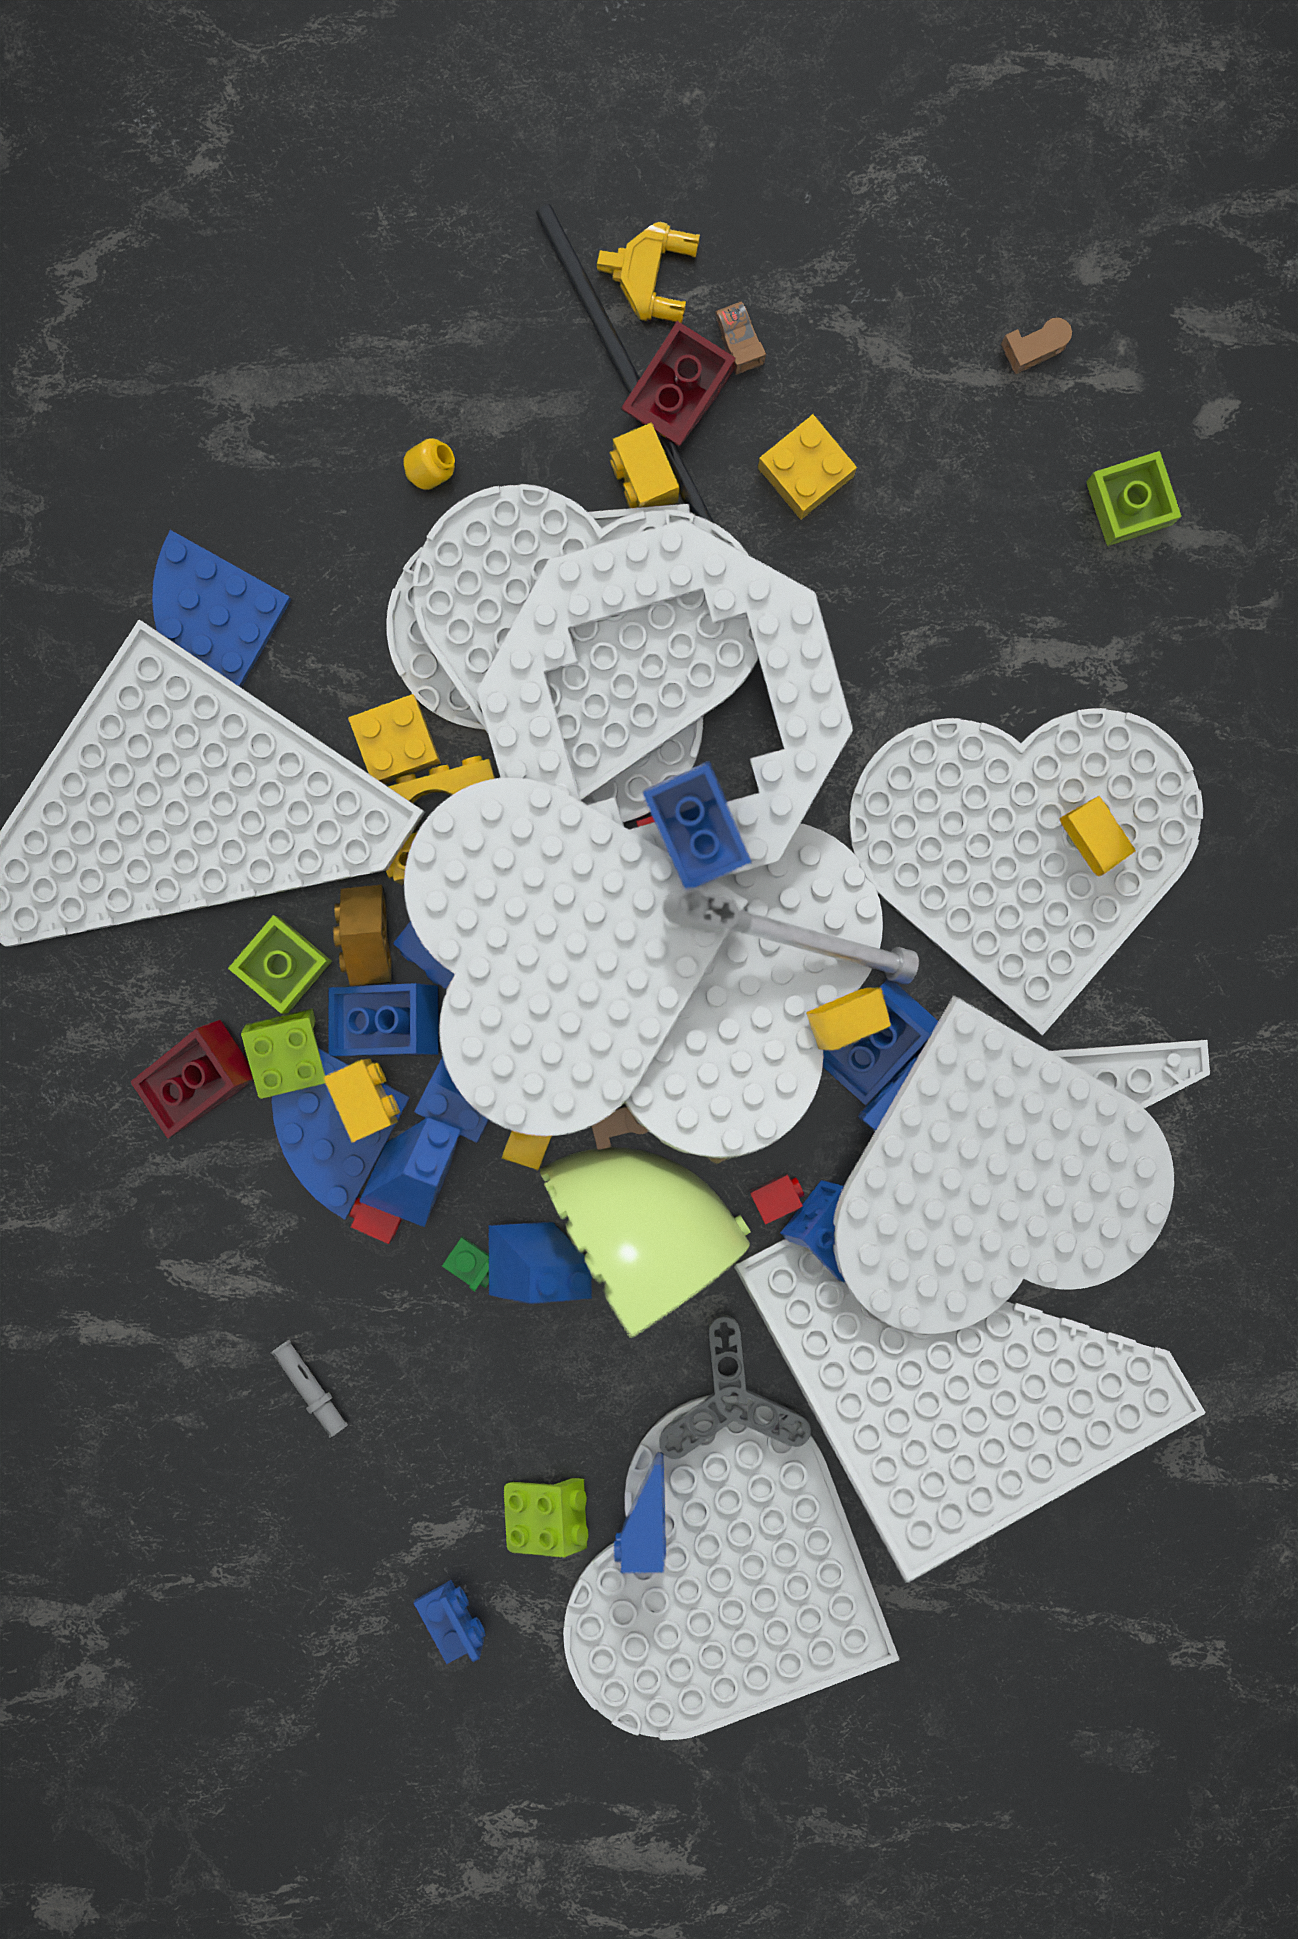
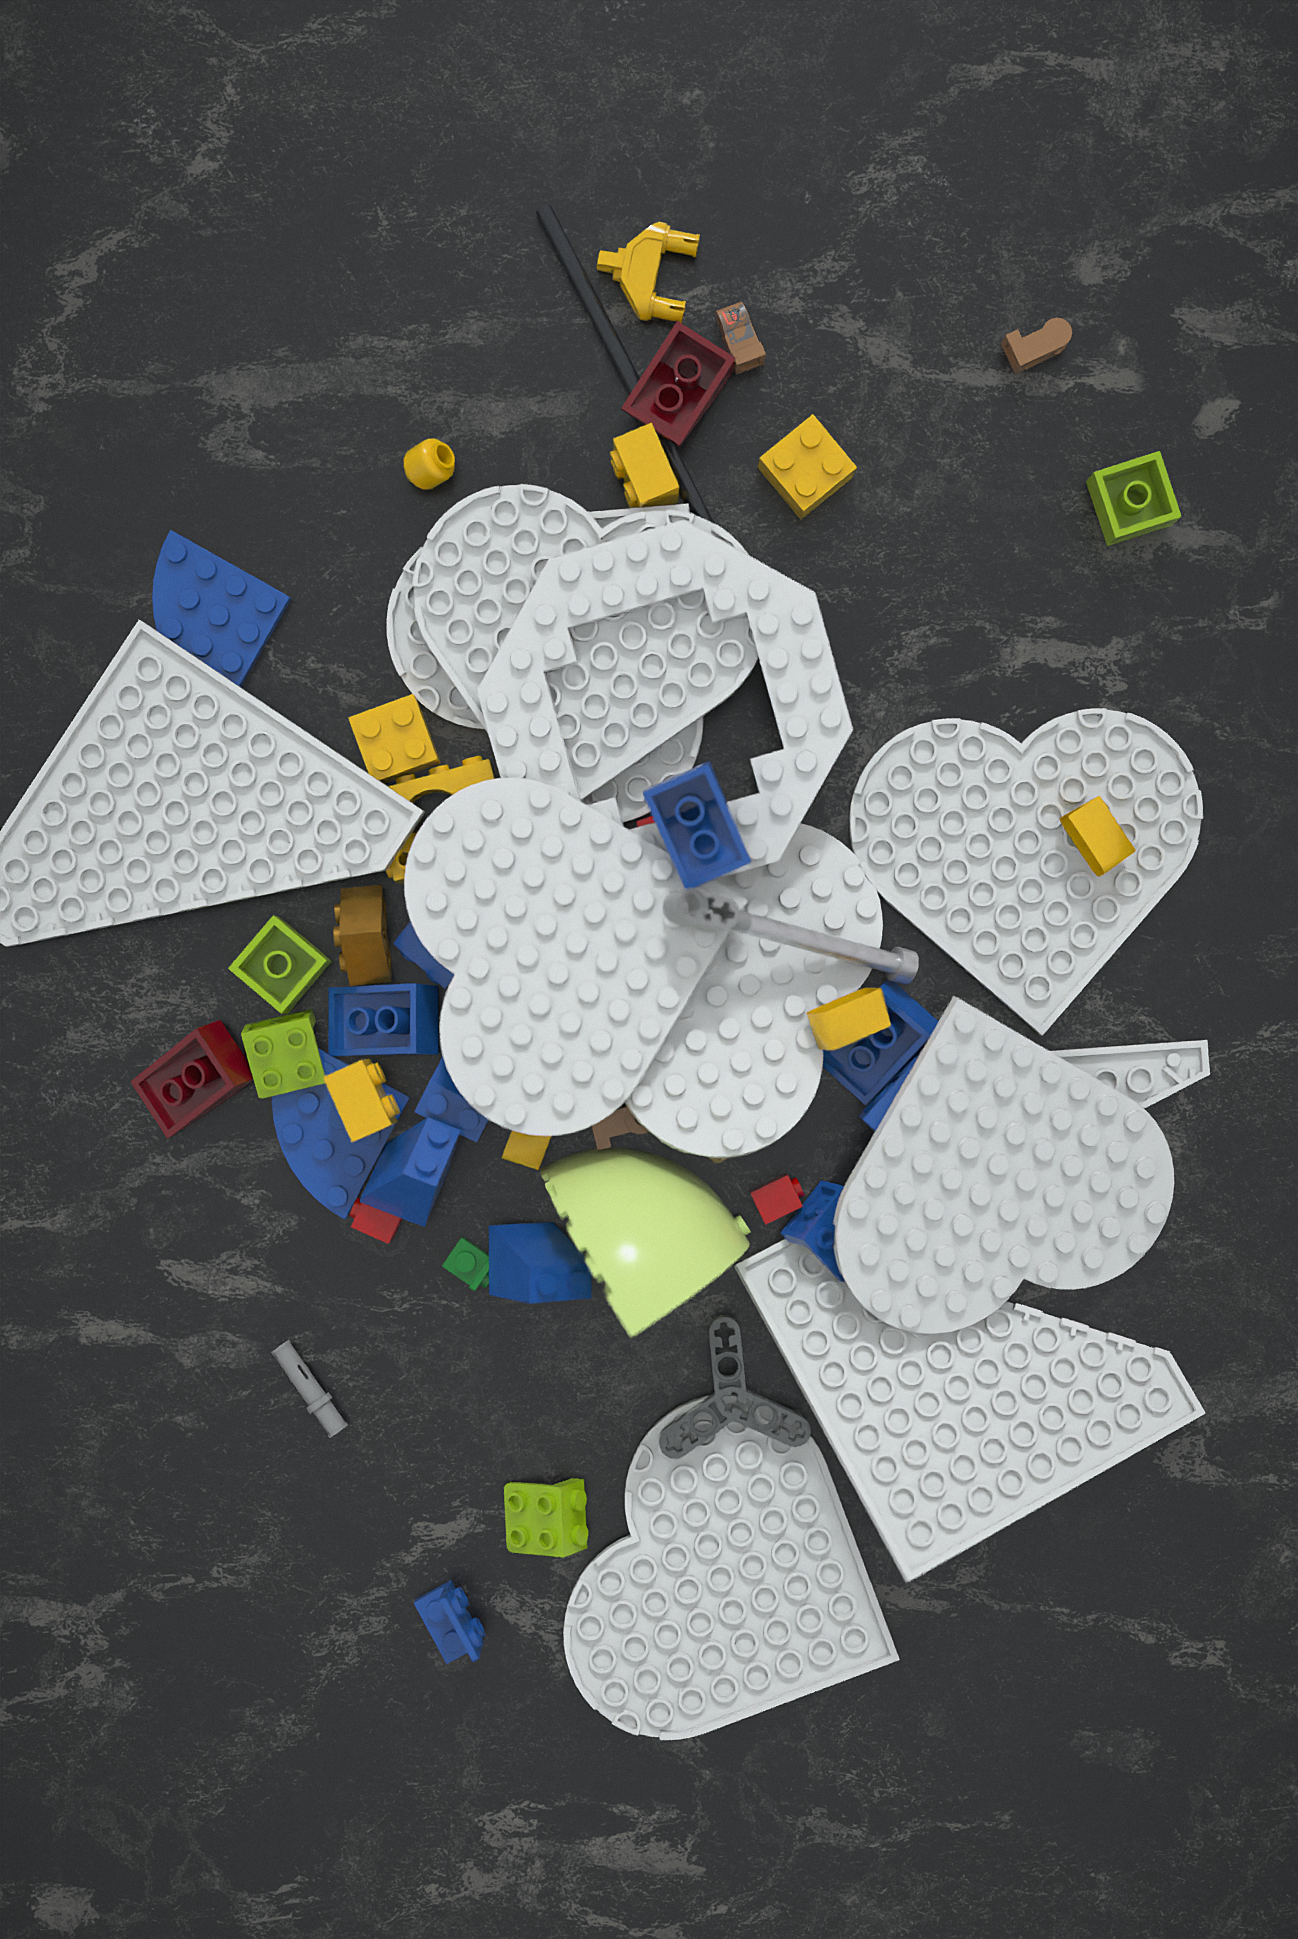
(643, 1535): blue slope -> none

